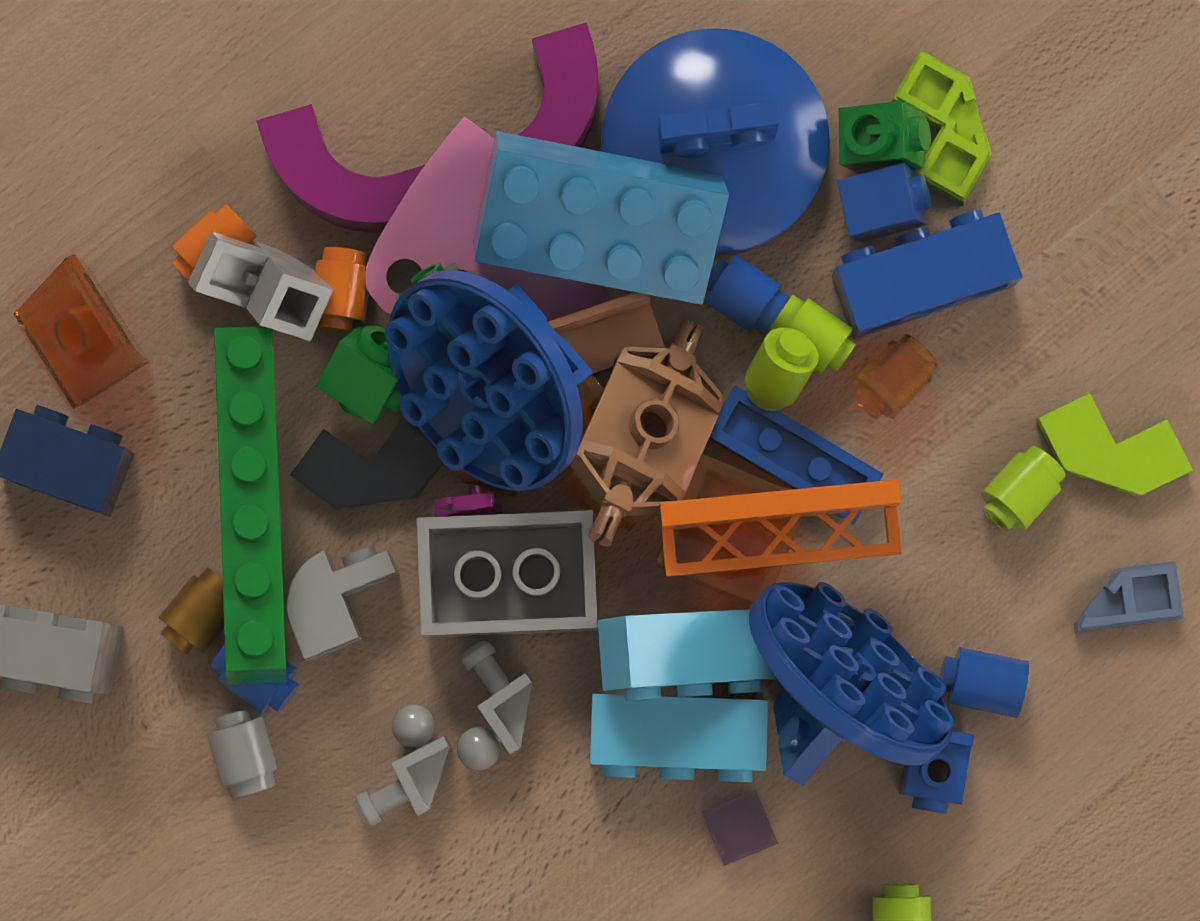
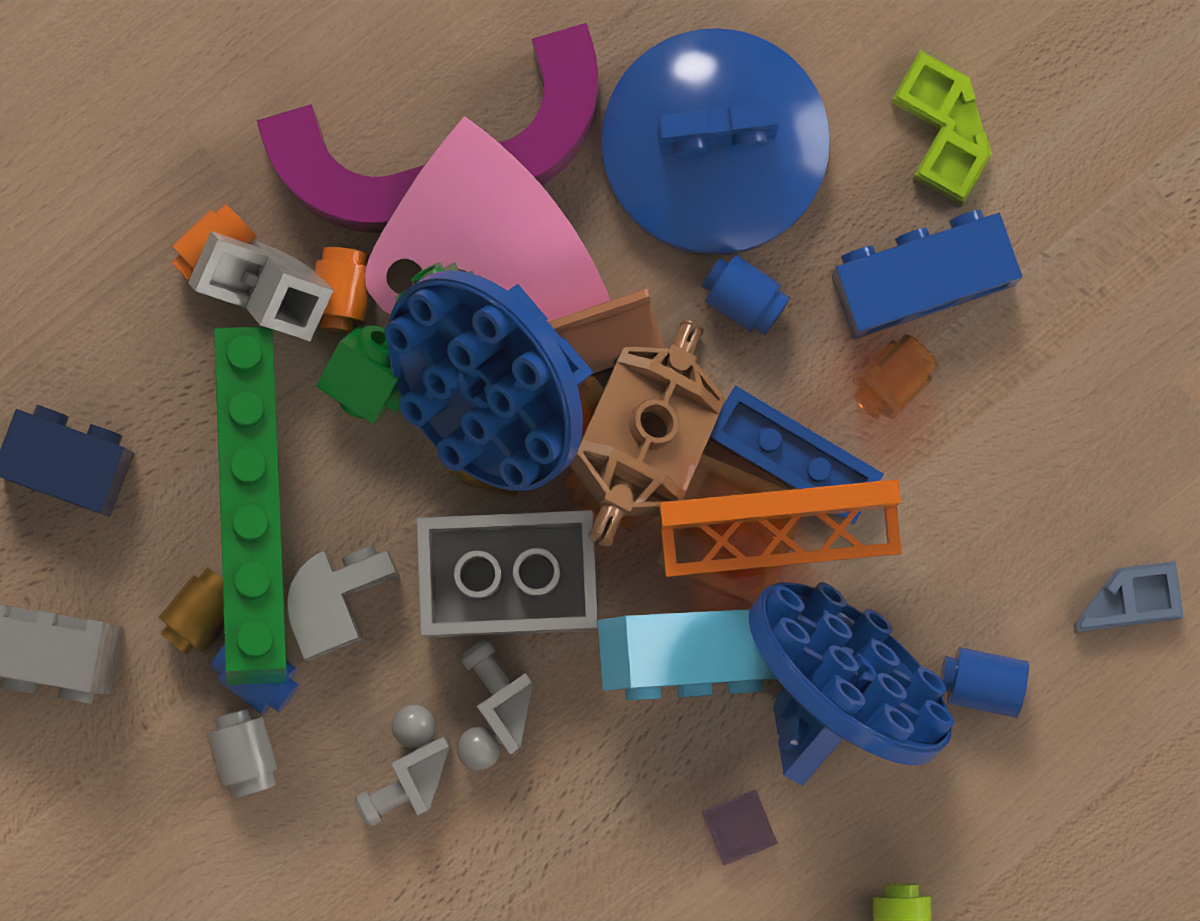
(79, 332): clear orange slope -> none
(350, 481): black tile -> none
(467, 505): magenta piece -> none
(599, 218): dark azure brick -> none
(679, 736): medium azure brick -> none
(780, 368): lime brick -> none
(822, 327): lime brick -> none
(882, 136): green brick -> none
(884, 202): blue brick -> none
(936, 795): blue brick -> none
(1022, 489): lime brick -> none
(1088, 450): lime tile -> none

